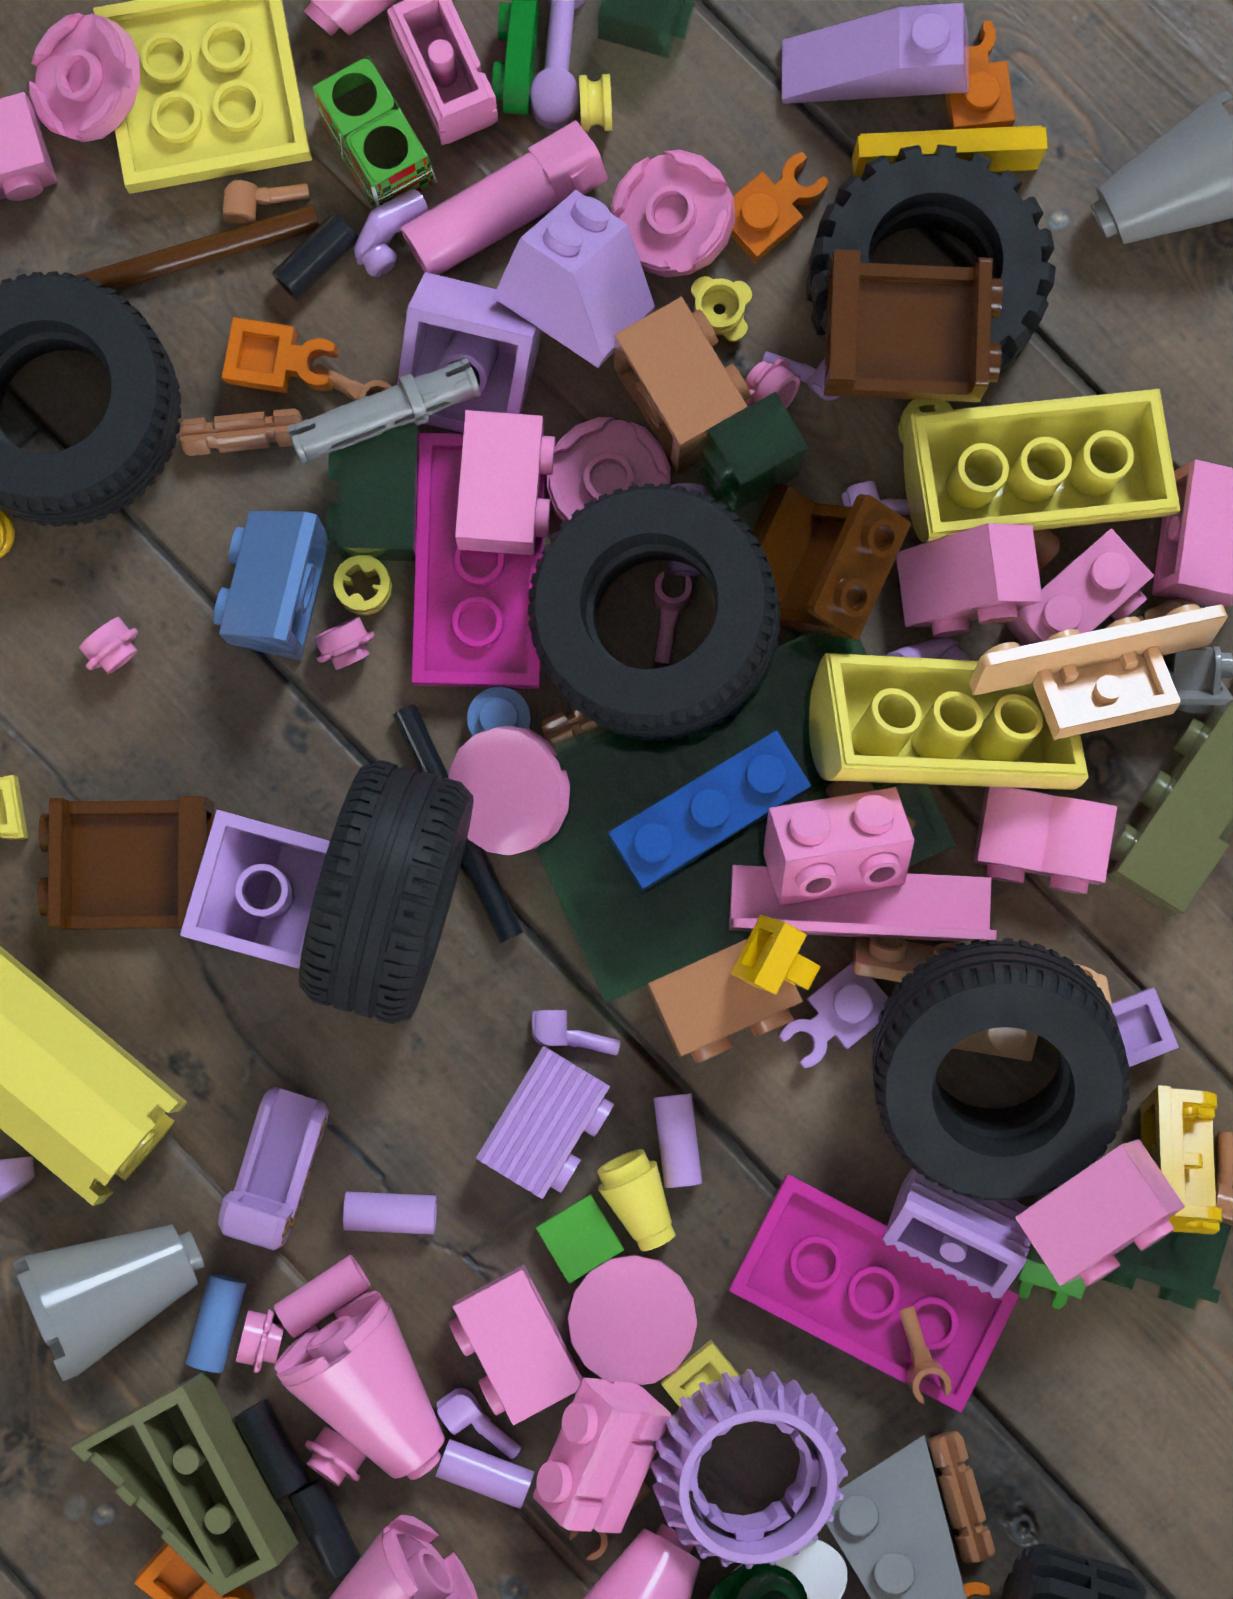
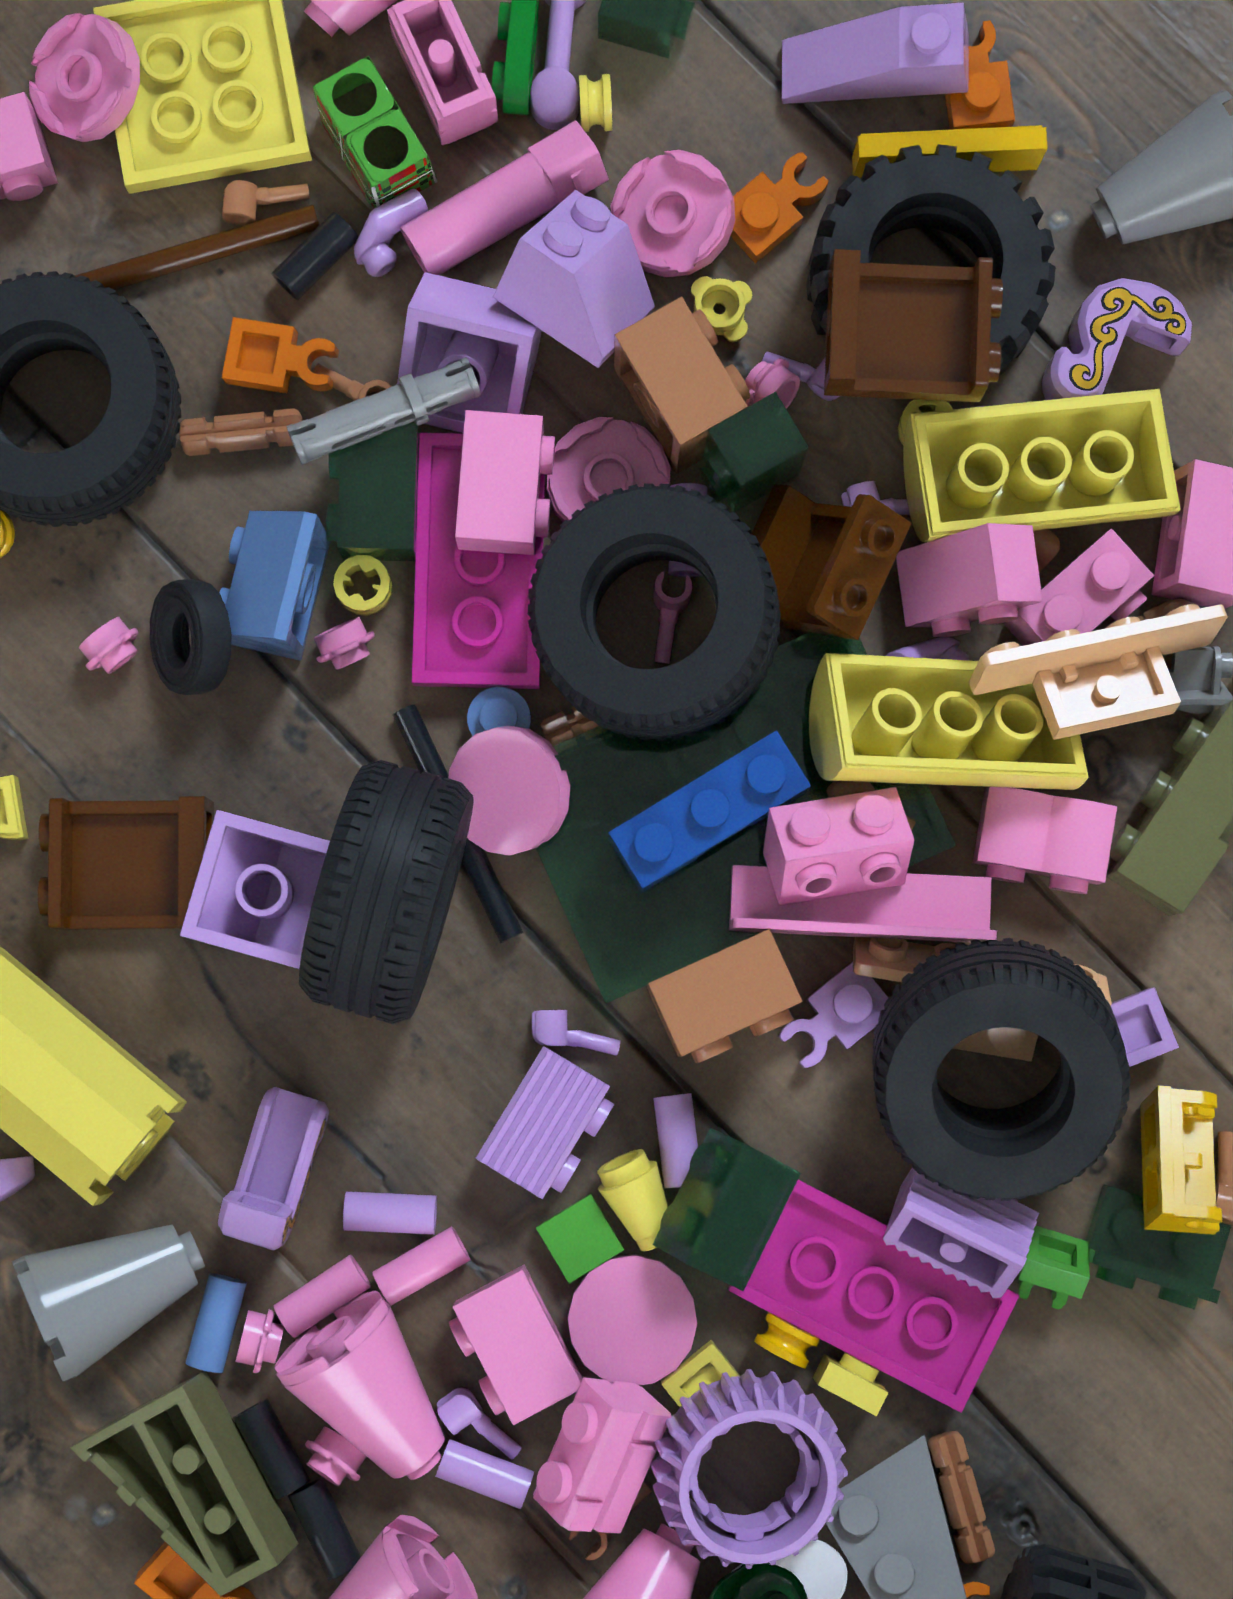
(202, 609): none -> black tyre
(421, 1266): none -> bright pink axle
(726, 1209): none -> clear green brick
(773, 957): yellow tile -> none
(786, 1340): none -> yellow bush
(851, 1381): none -> light yellow plate
(920, 1355): nougat hand -> none
(1098, 329): none -> lavender animal
(1101, 1213): bright pink brick -> none

